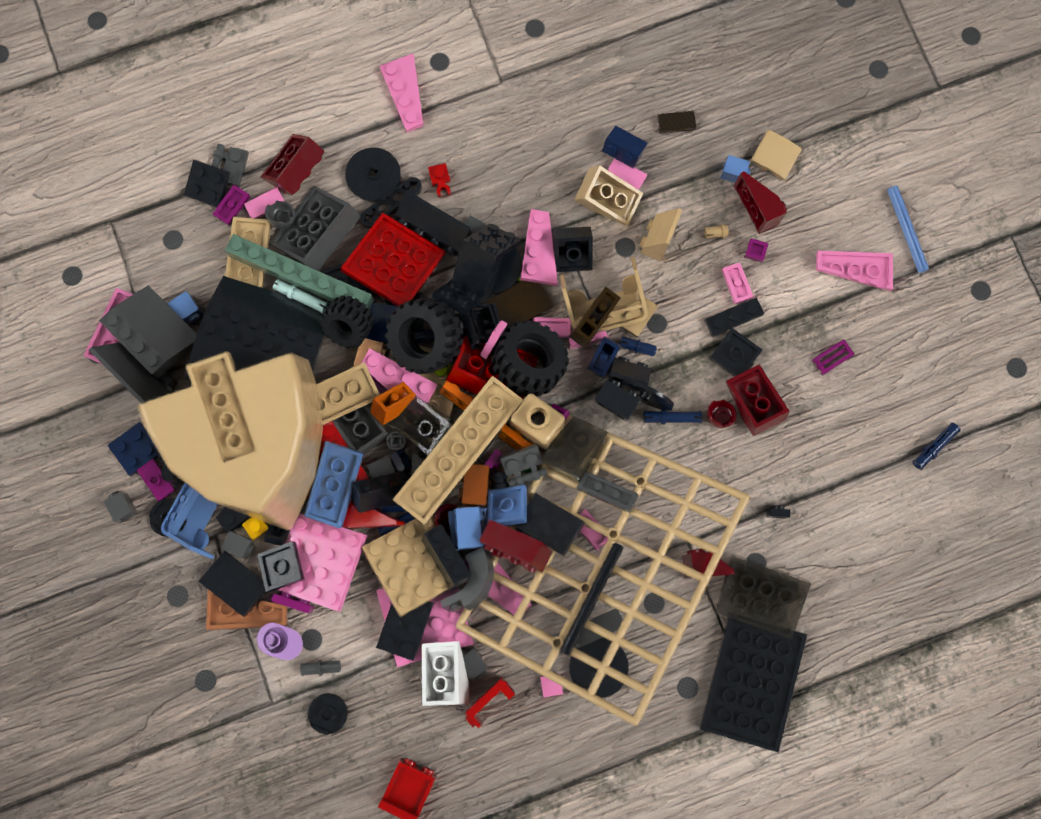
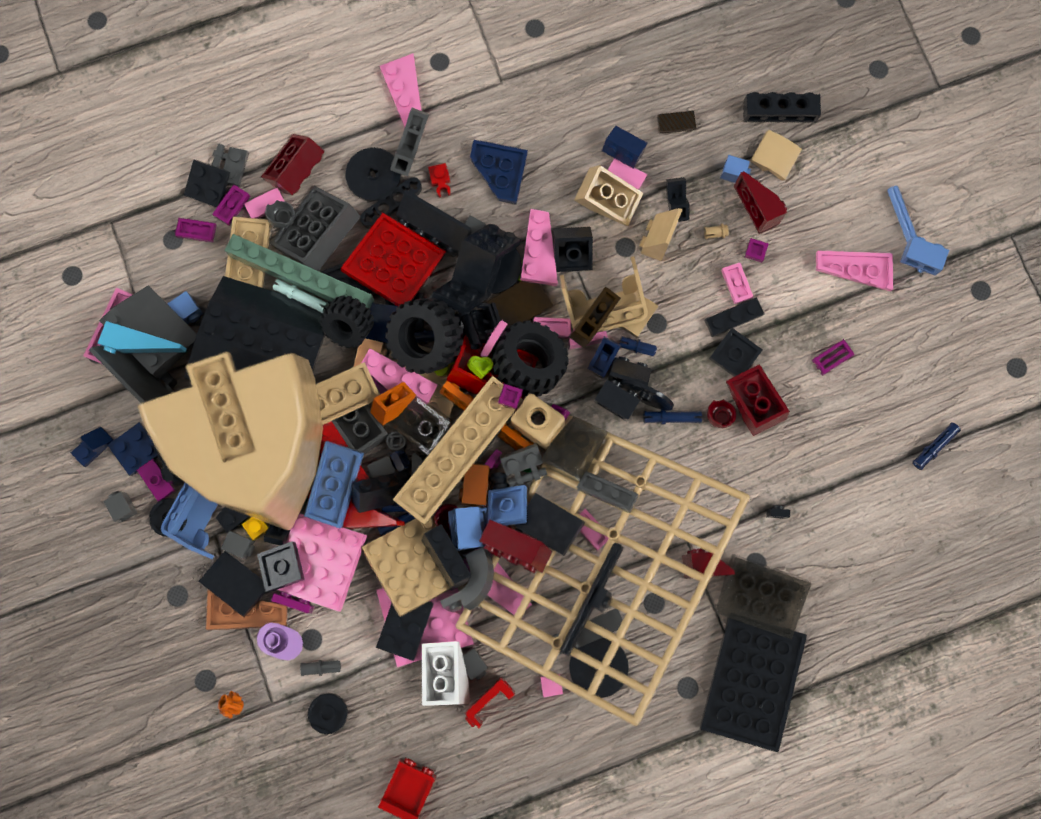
(92, 446): none -> dark blue slope
(127, 340): none -> medium azure slope
(195, 230): none -> magenta plate
(230, 704): none -> orange gear
(409, 142): none -> dark grey arch
(480, 366): none -> lime tile
(500, 168): none -> dark blue plate
(510, 396): none -> magenta tile
(602, 600): none -> black plate
(677, 196): none -> black slope
(773, 113): none -> black brick
(924, 255): none -> medium blue brick

